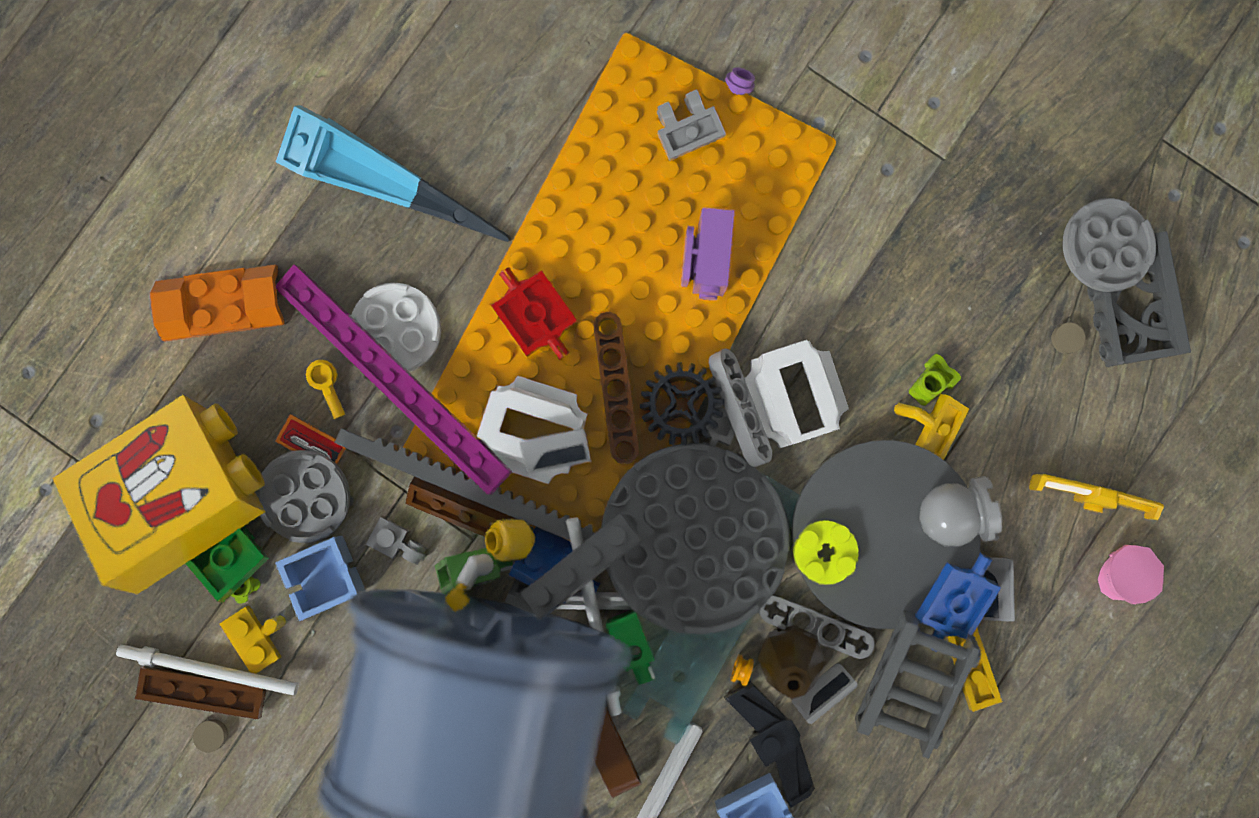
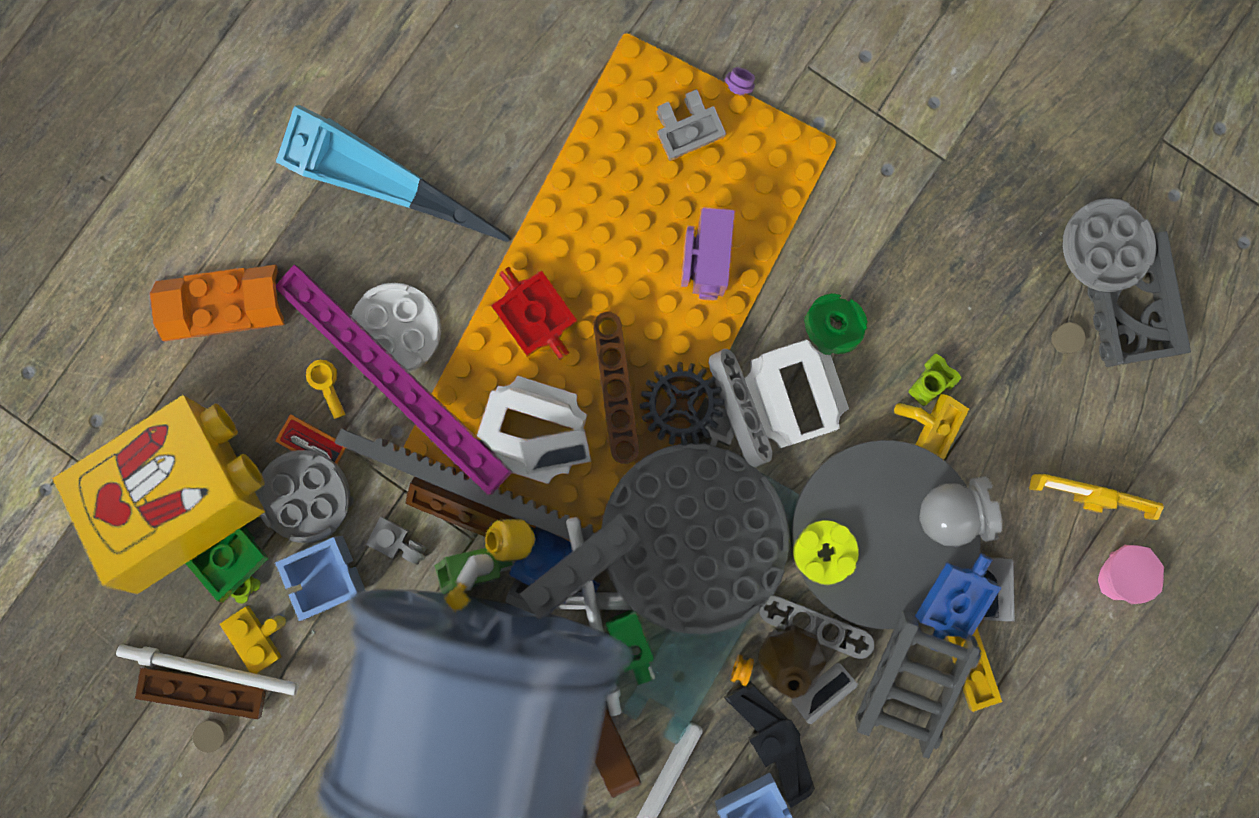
(828, 338): none -> green plate

